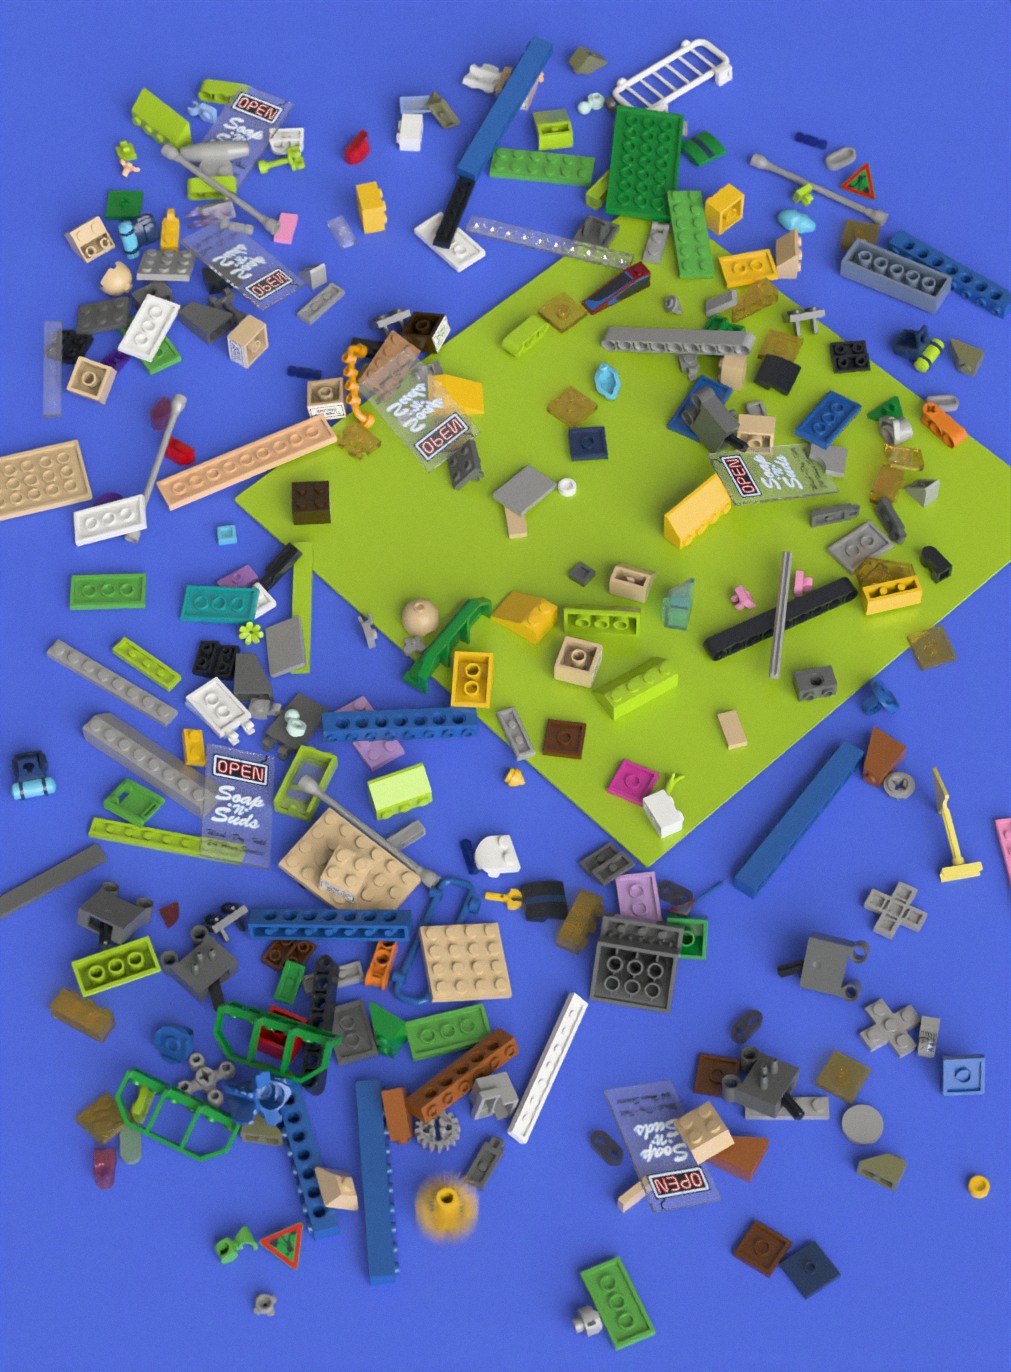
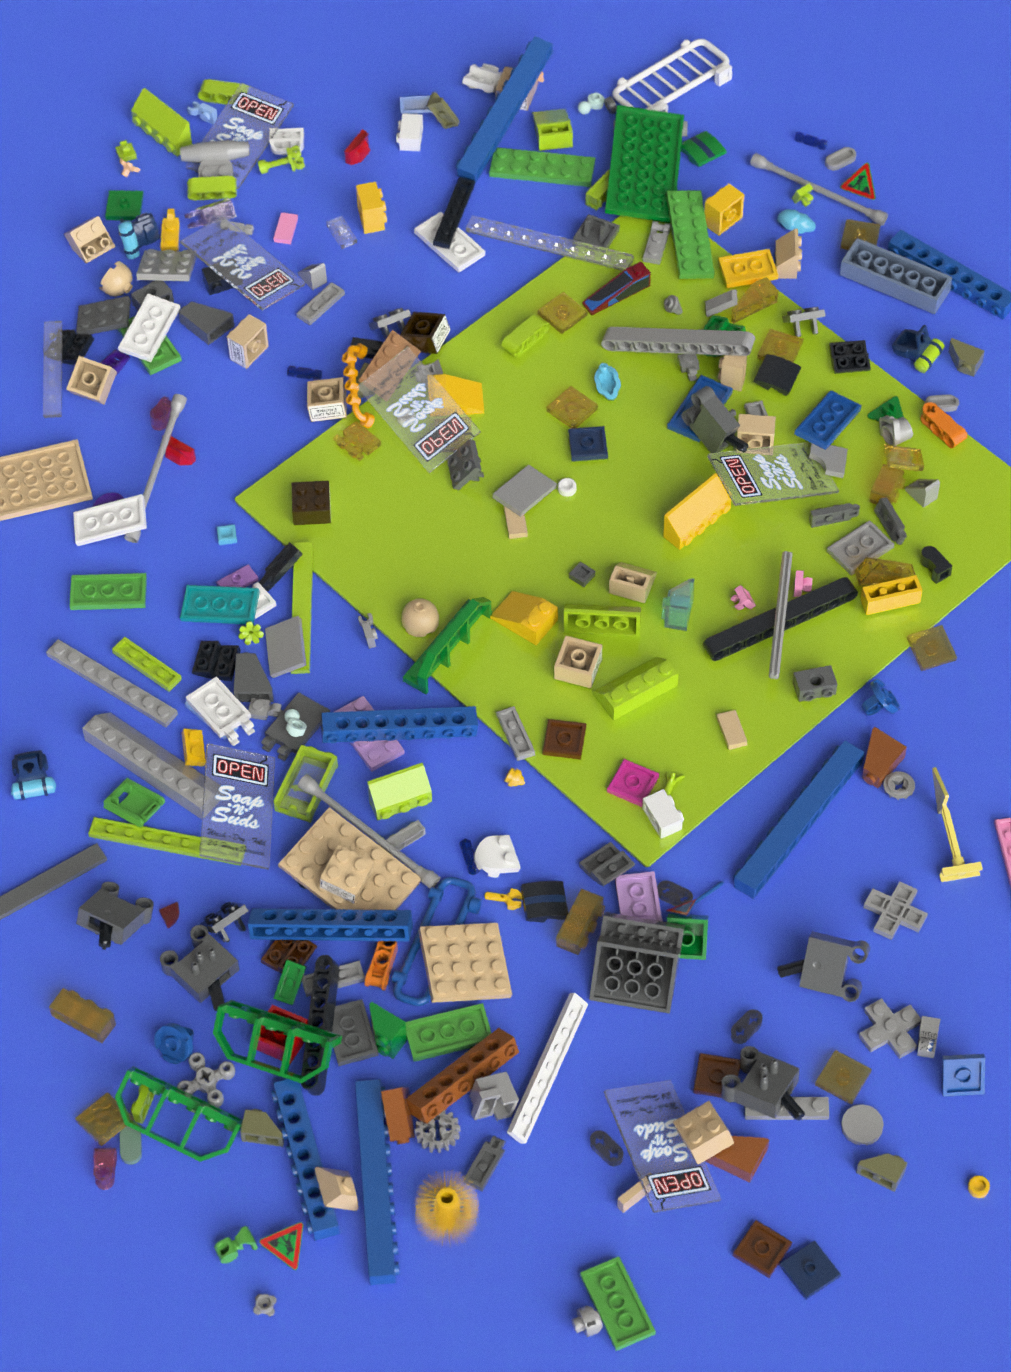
(115, 966): lime slope -> none
(225, 301): dark grey bar -> none
(246, 461): light nougat plate -> none
(258, 1096): blue piece -> none
(270, 224): light grey hose -> none
(413, 645): light grey piece -> none
(472, 679): yellow slope -> none
(586, 61): olive slope -> none

